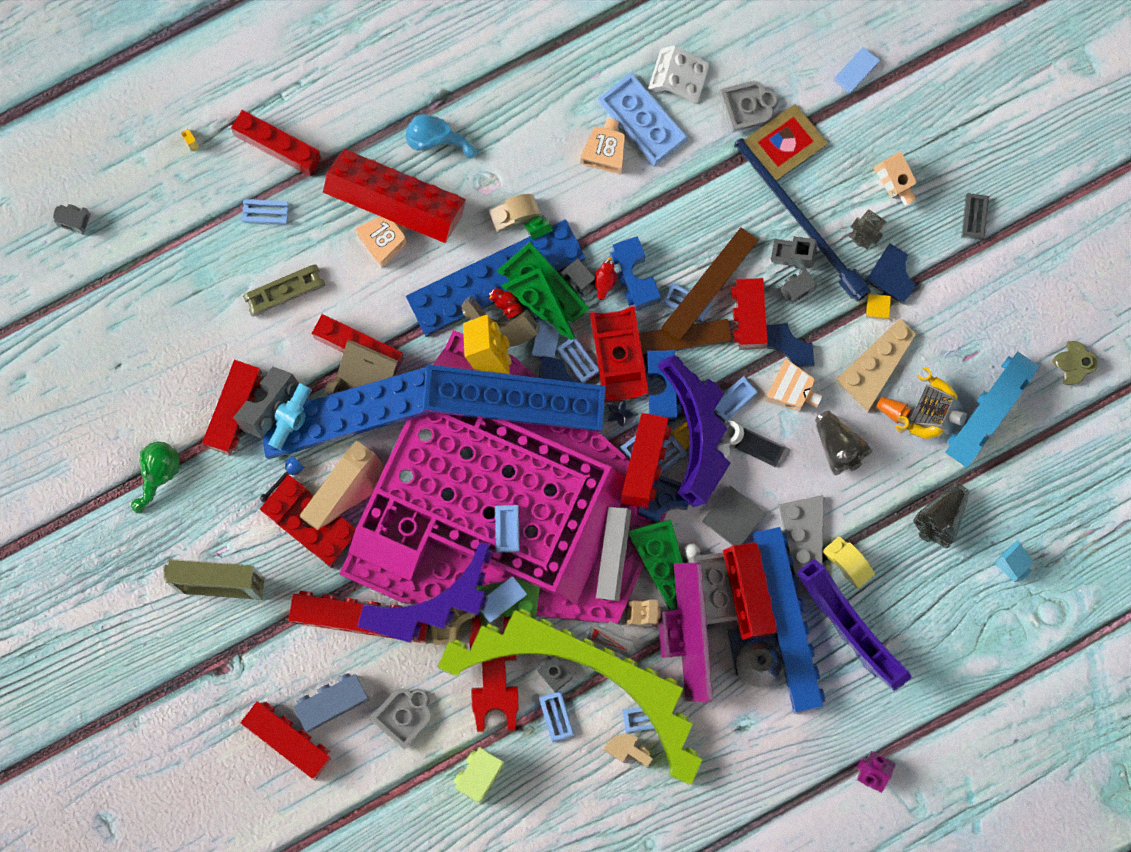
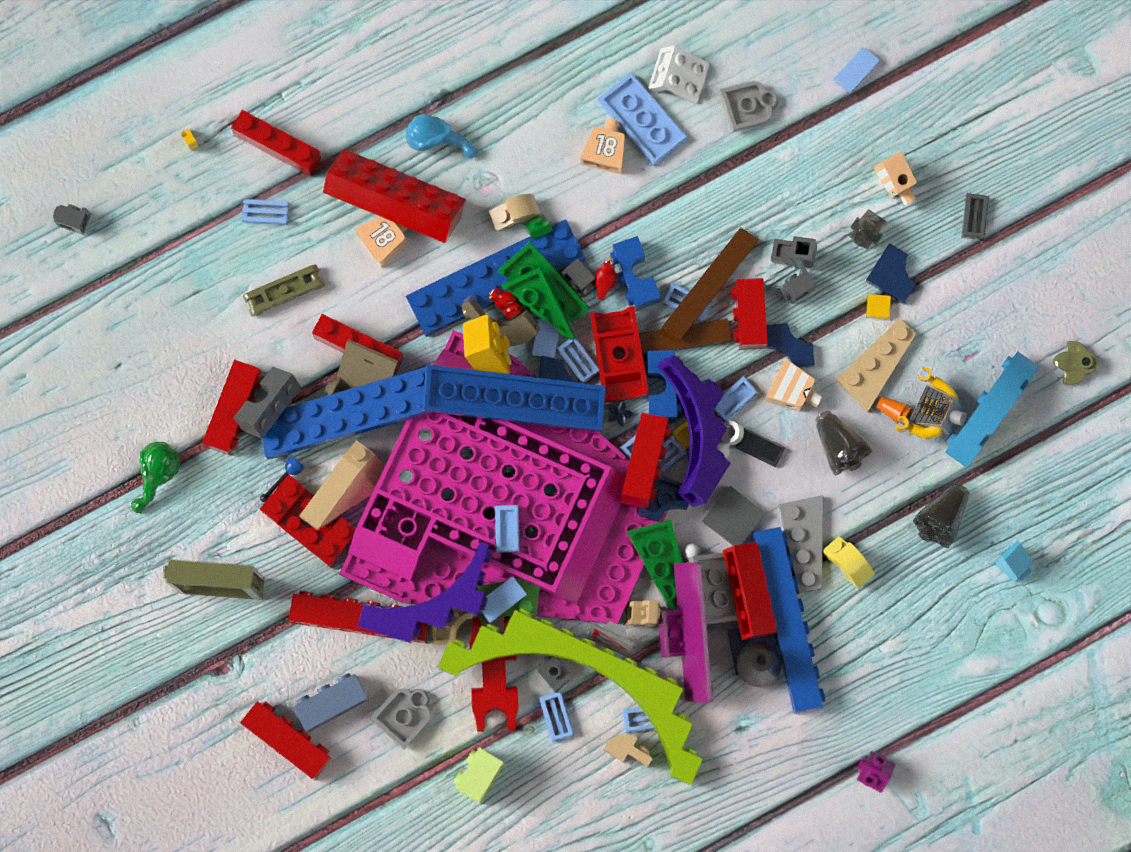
(290, 416): medium azure pin -> none
(613, 553): light grey tile -> none
(776, 152): flag -> none
(851, 627): dark purple arch -> none

